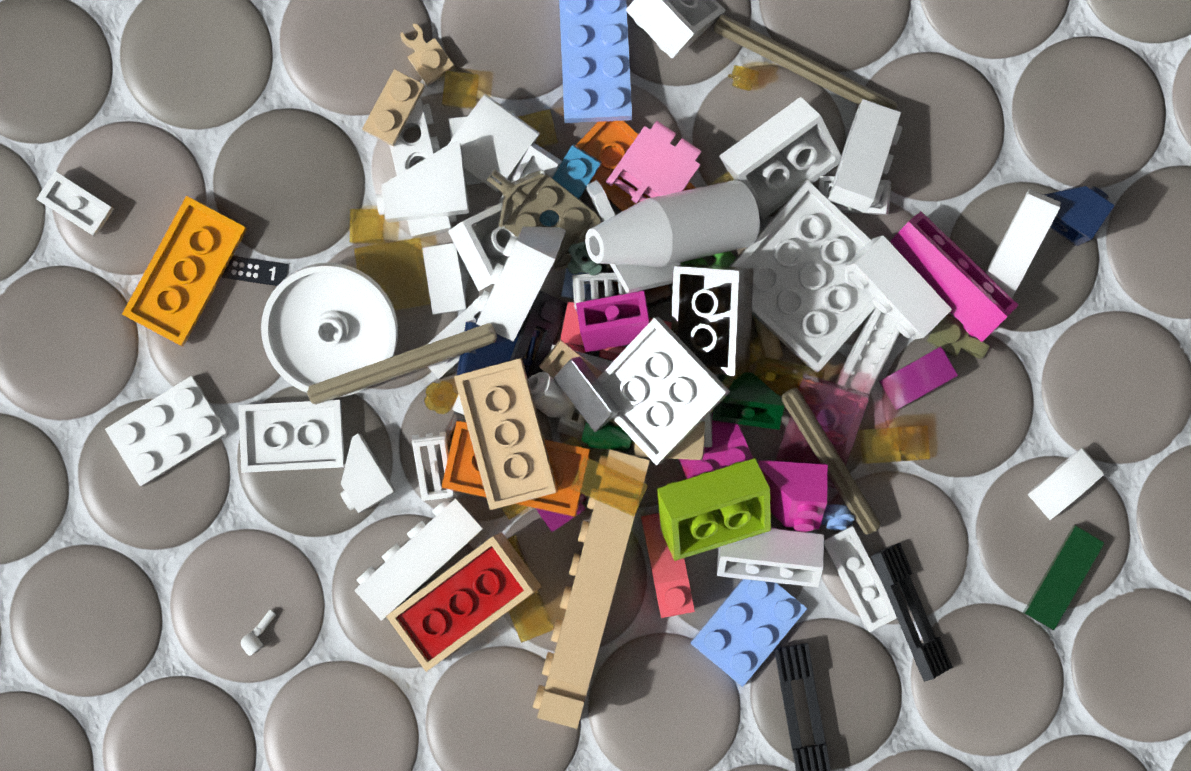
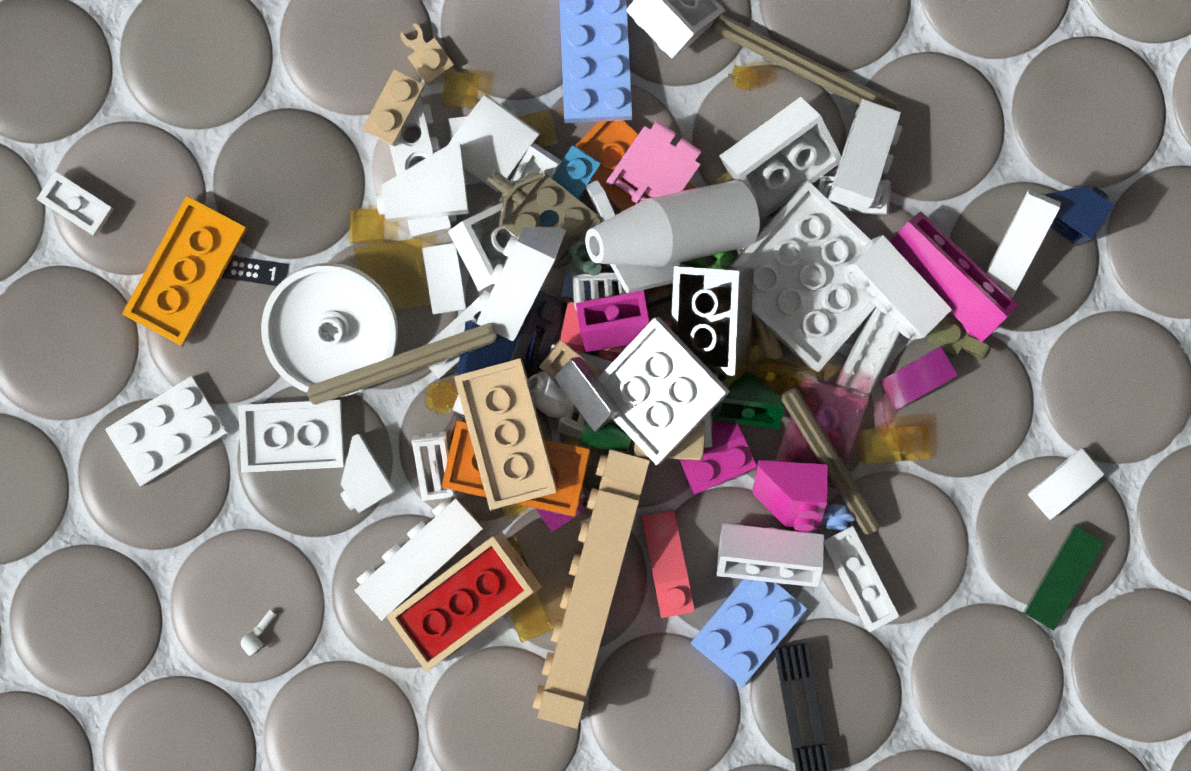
(609, 486): clear yellow tile -> none
(714, 509): lime brick -> none
(931, 655): black container -> none

